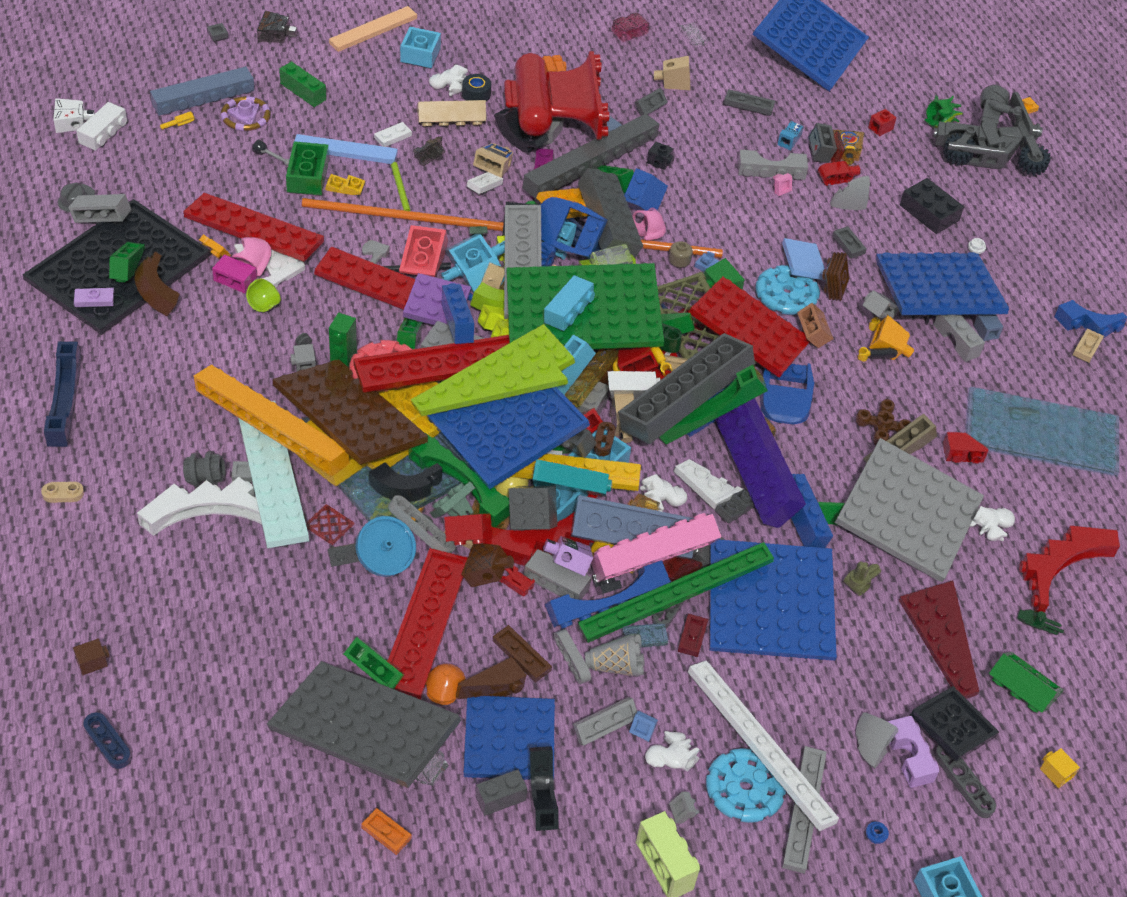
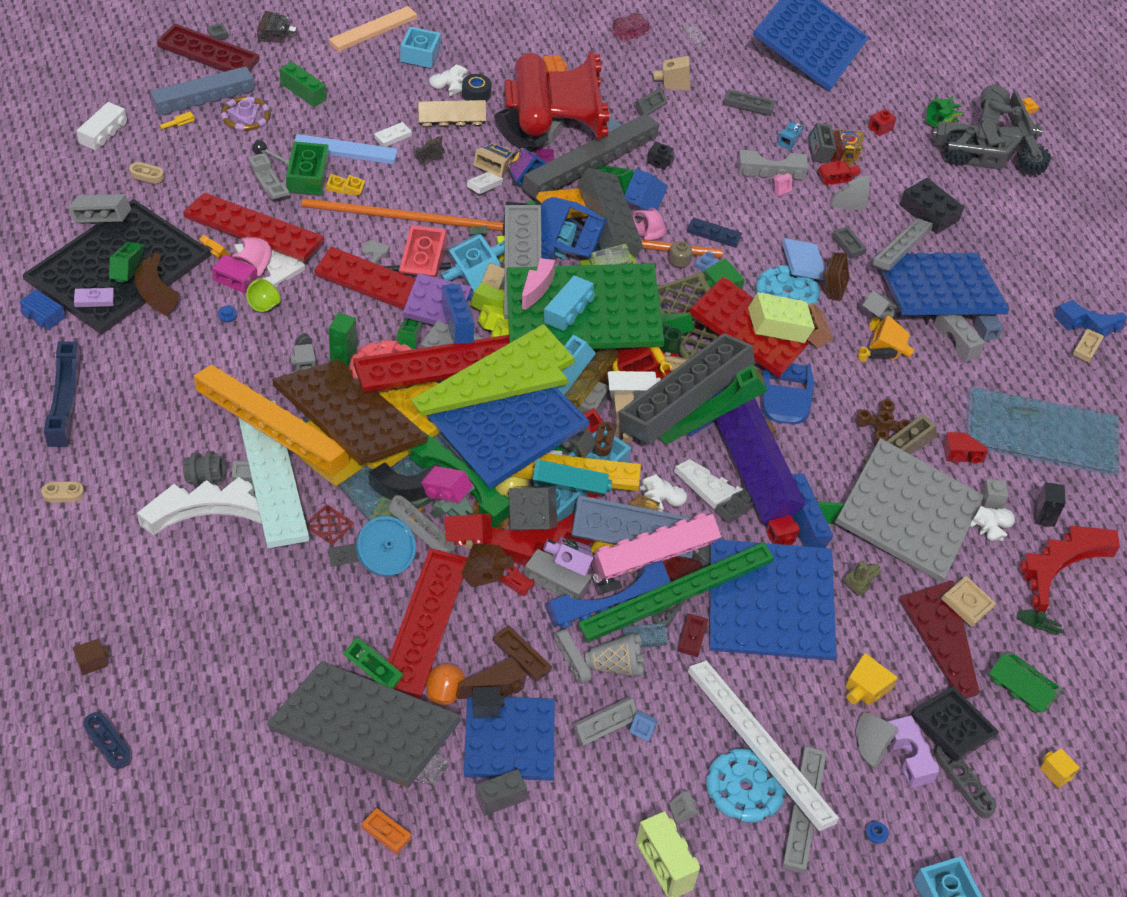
(41, 309): none -> blue brick
(70, 115): white torso -> none
(70, 192): dark grey piece -> none
(146, 172): none -> tan plate
(206, 49): none -> dark red plate
(227, 313): none -> blue plate
(266, 177): none -> light grey slope
(399, 183): lime bar -> none
(446, 484): none -> dark pink brick
(487, 702): none -> black brick
(522, 163): none -> blue torso
(538, 282): none -> bright pink slope
(542, 789): black arch -> none
(674, 756): white animal -> none
(714, 232): none -> dark blue plate
(781, 317): none -> yellowish green brick
(782, 530): none -> red brick
(869, 681): none -> yellow torso
(902, 244): none -> light grey plate
(968, 601): none -> tan tile
(977, 246): white plate -> none
(994, 494): none -> light grey brick
(1049, 504): none -> black brick

